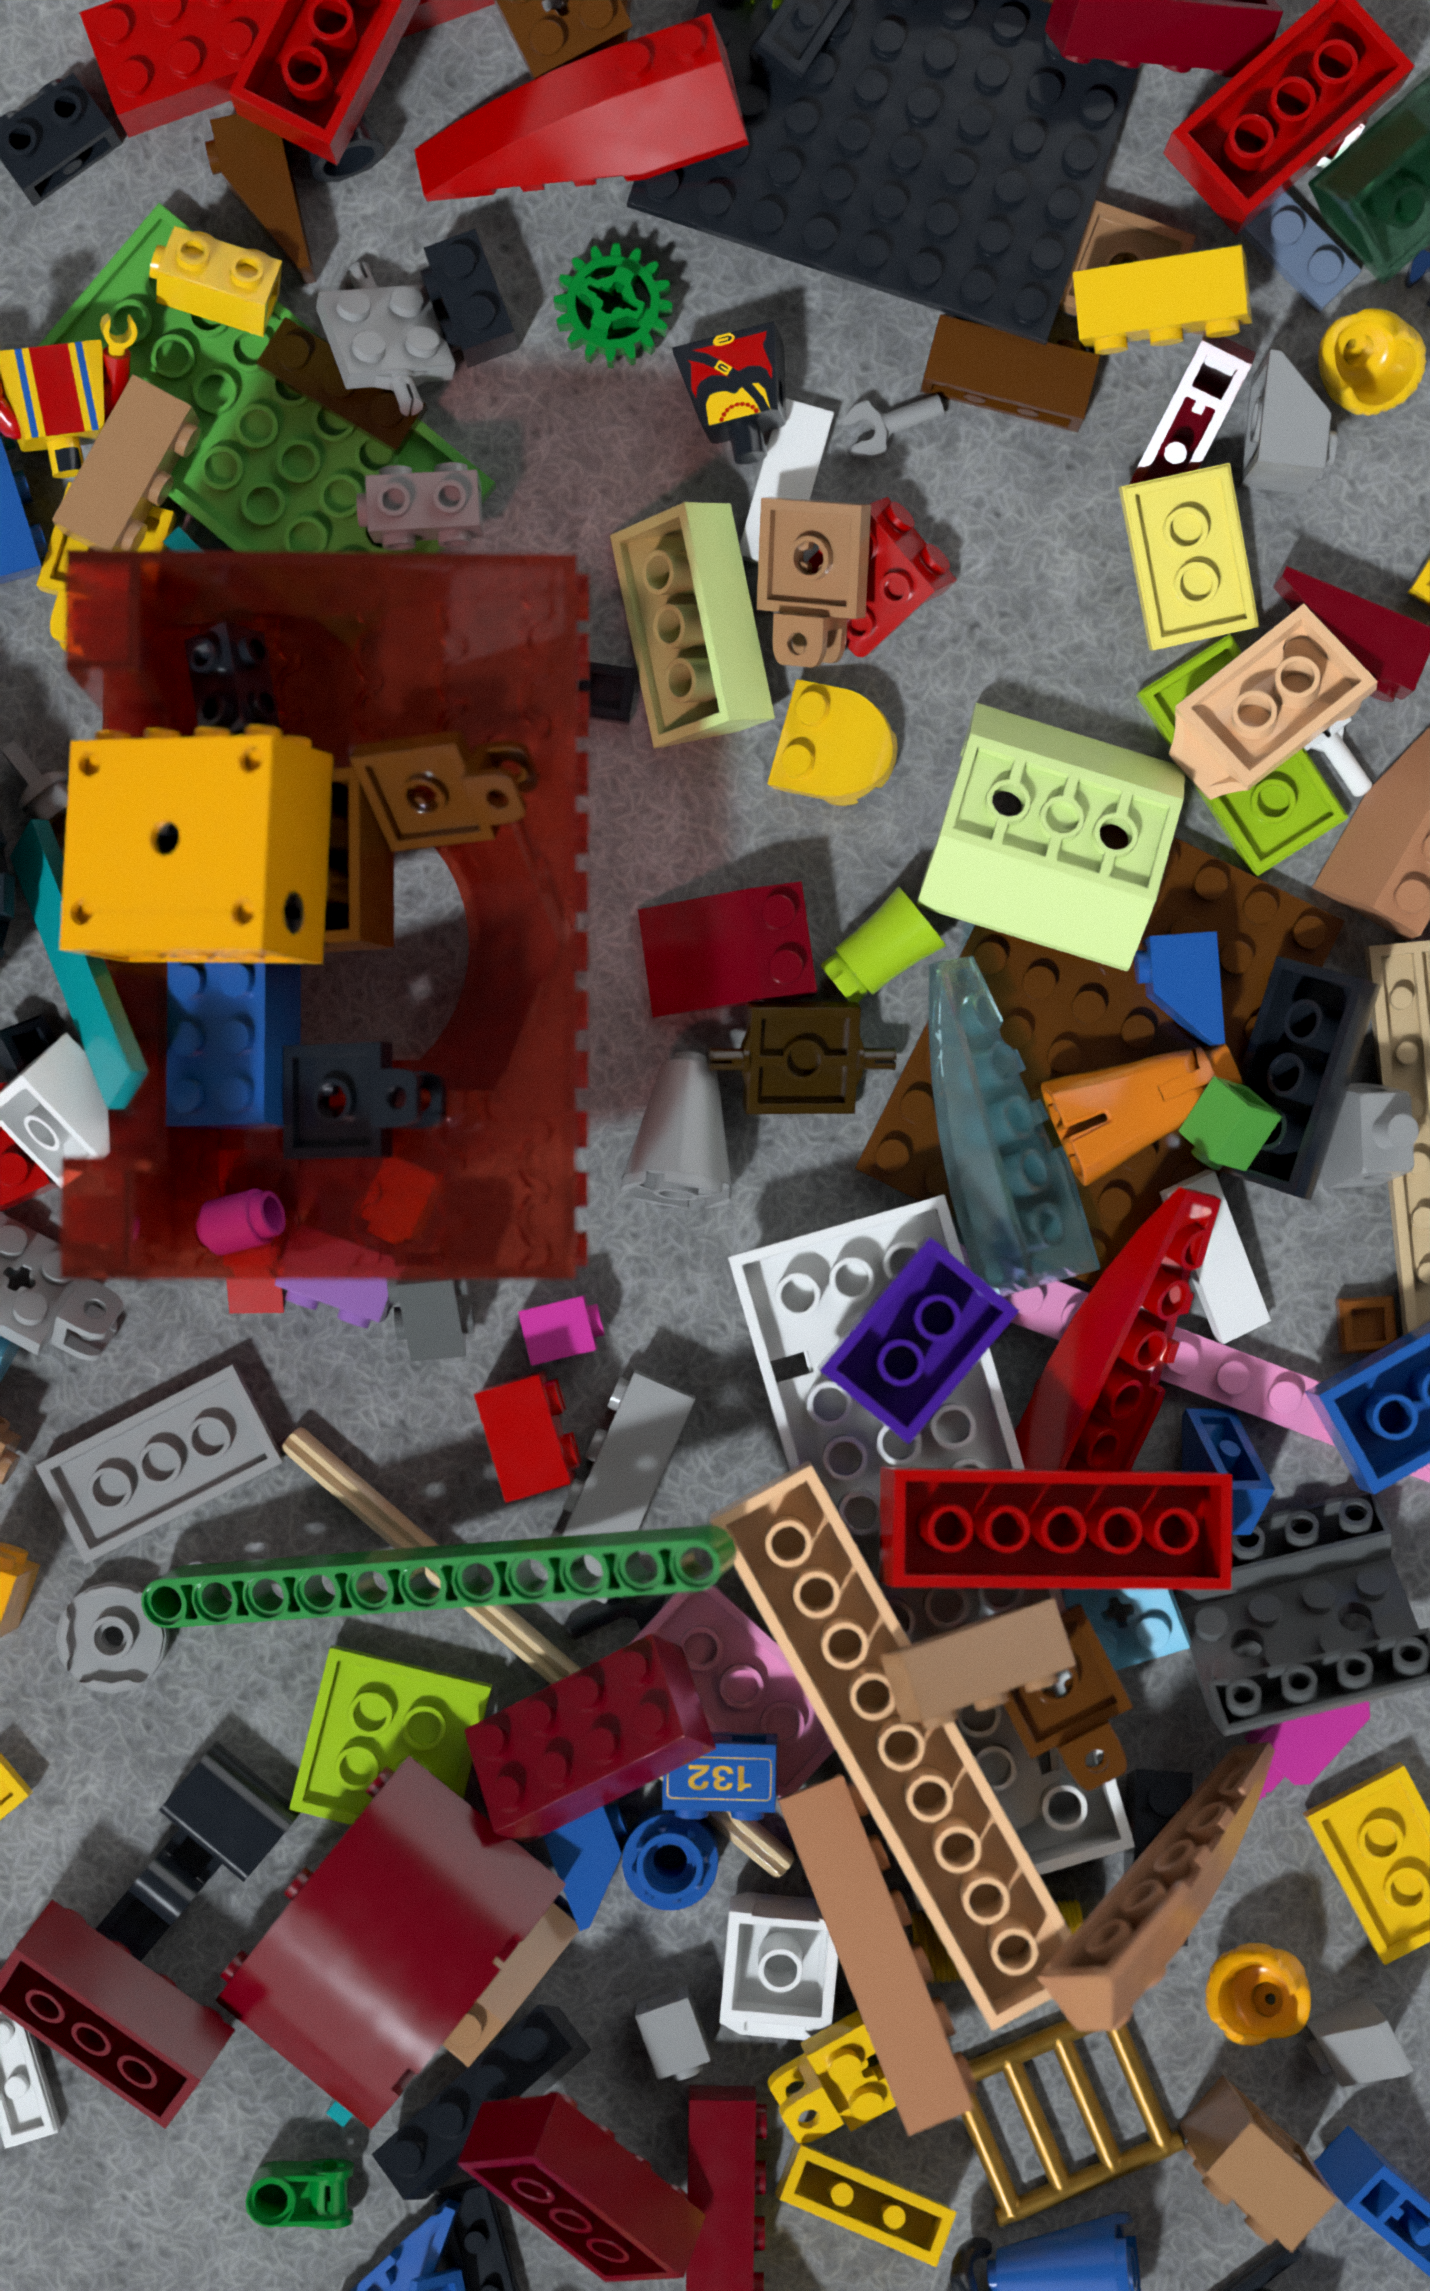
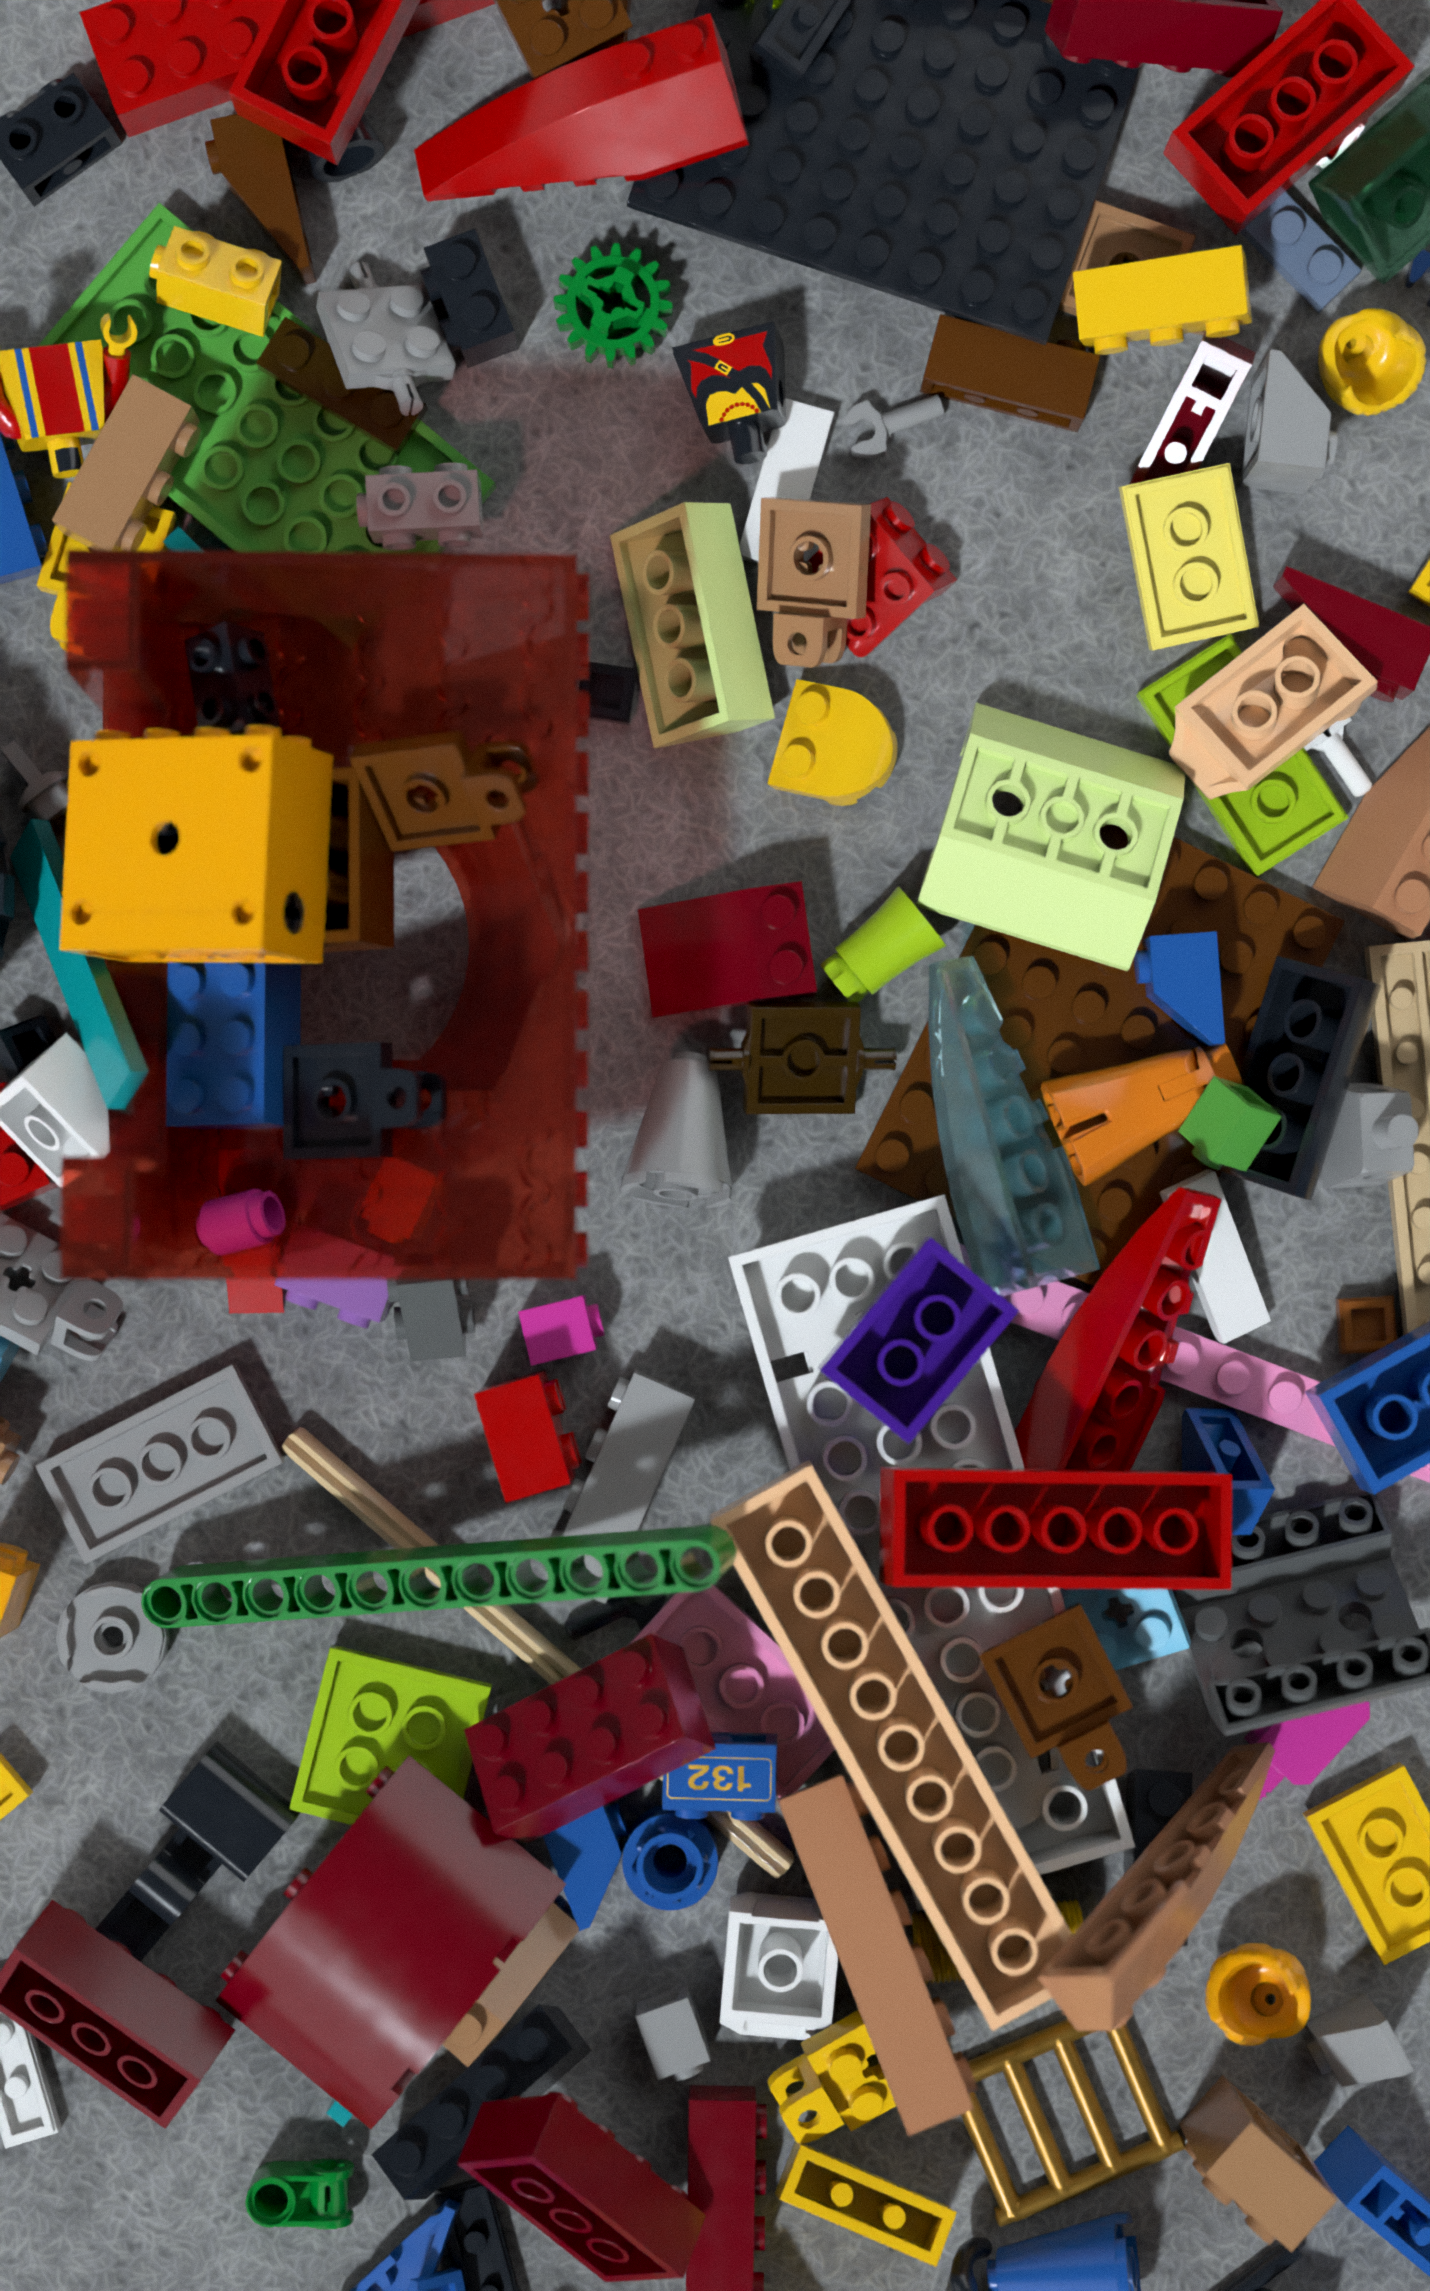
(978, 1663): medium nougat brick -> none

